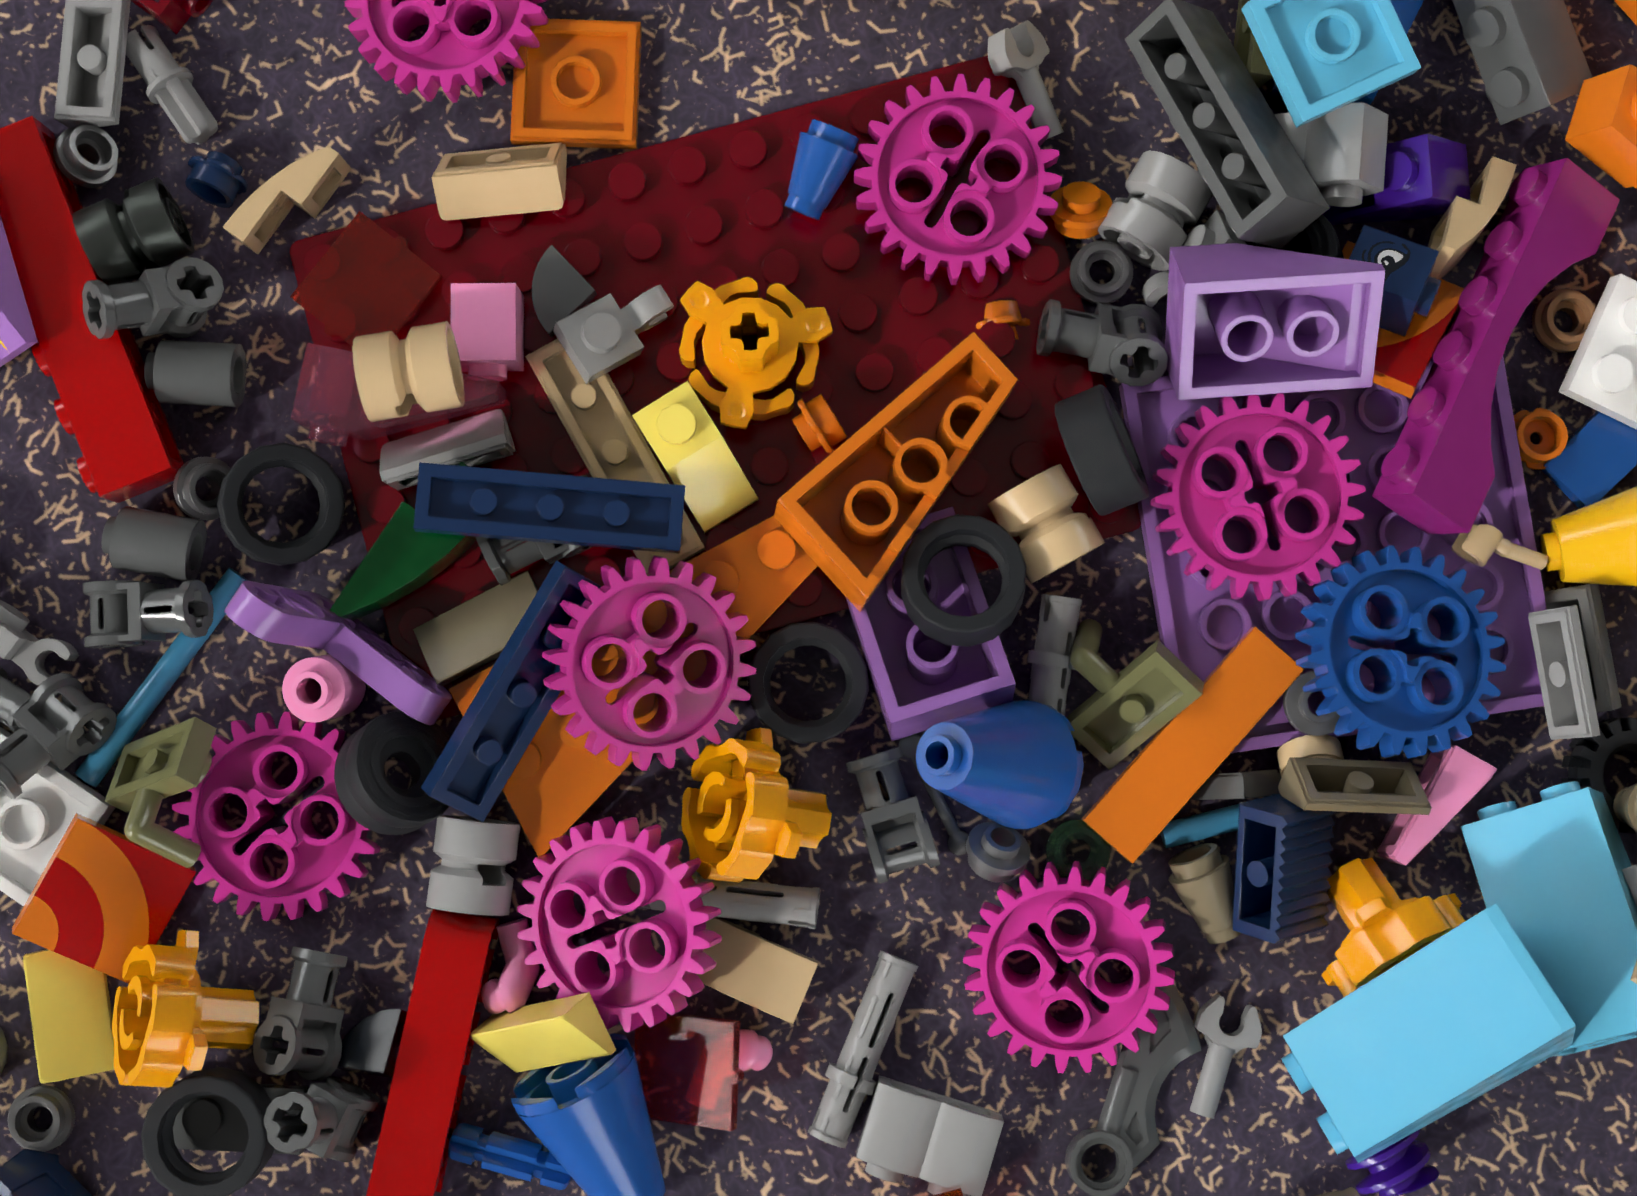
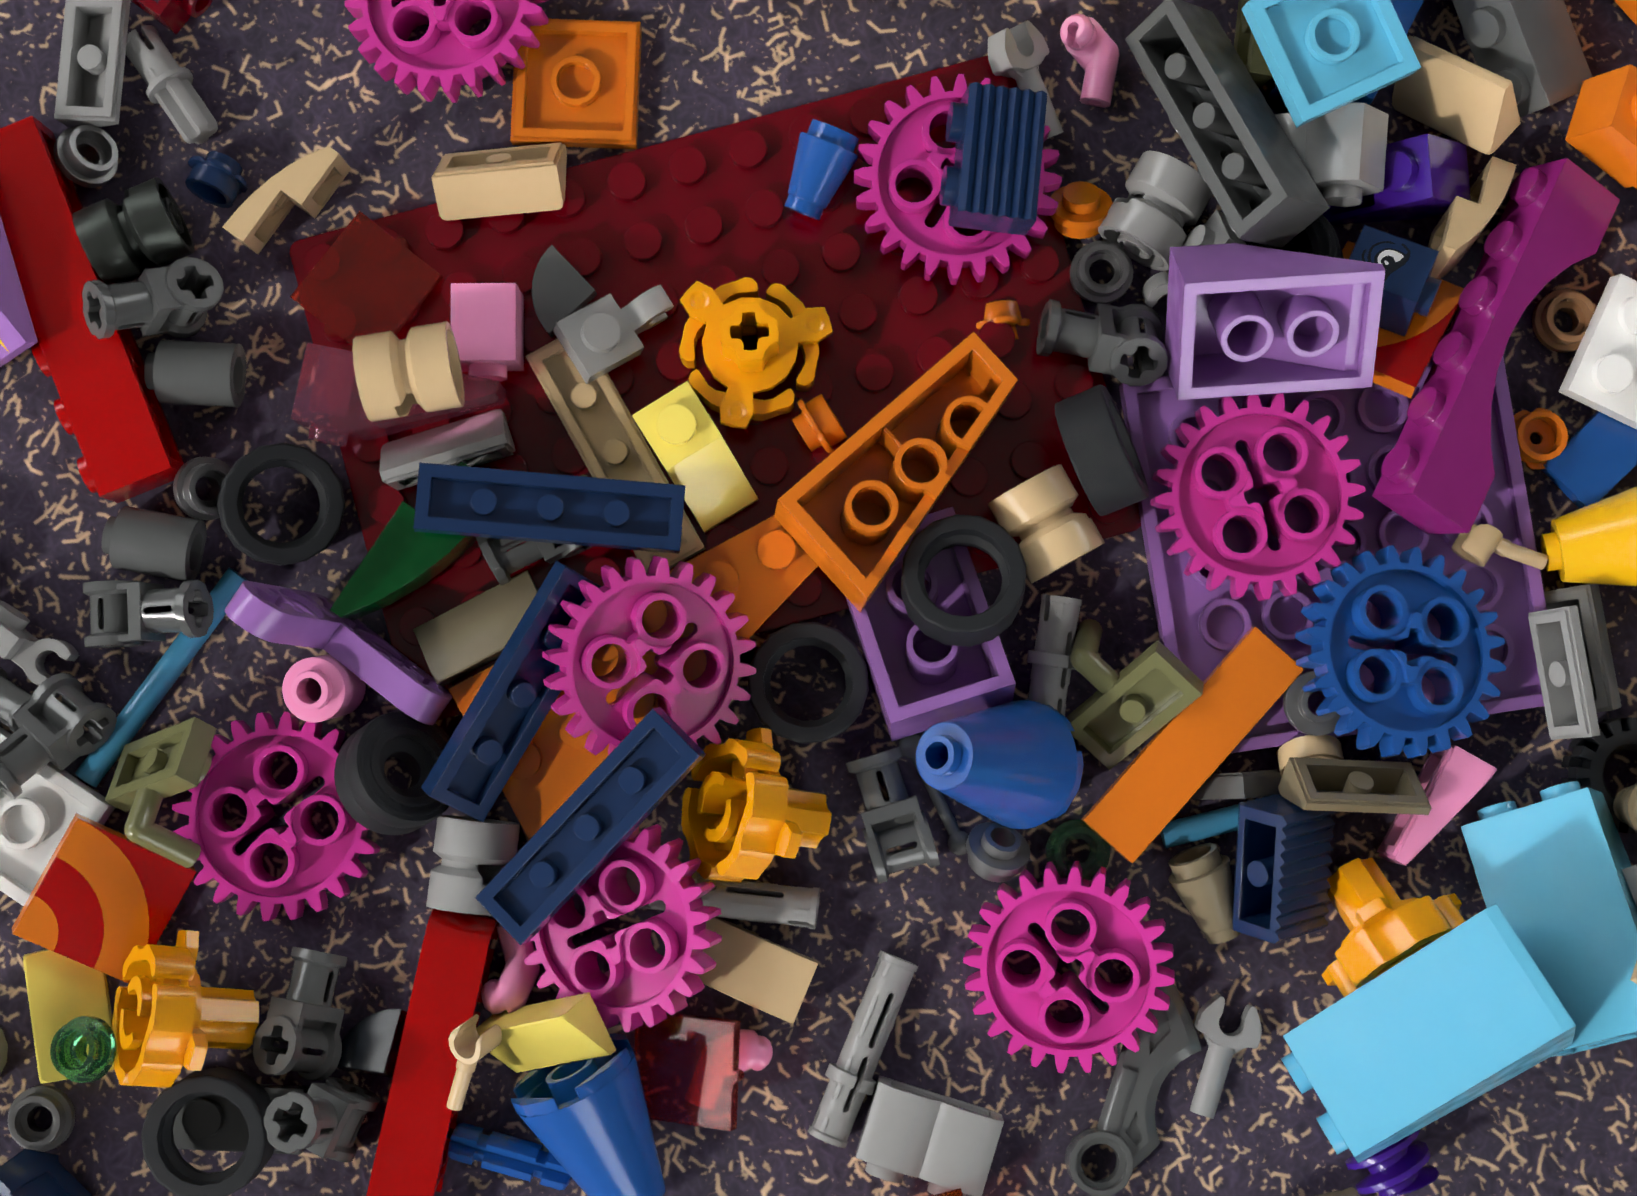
(70, 1045): none -> clear green plate
(469, 1049): none -> tan hand
(590, 825): none -> dark blue plate
(995, 158): none -> dark blue brick
(1095, 54): none -> bright pink arm
(1457, 98): none -> tan slope

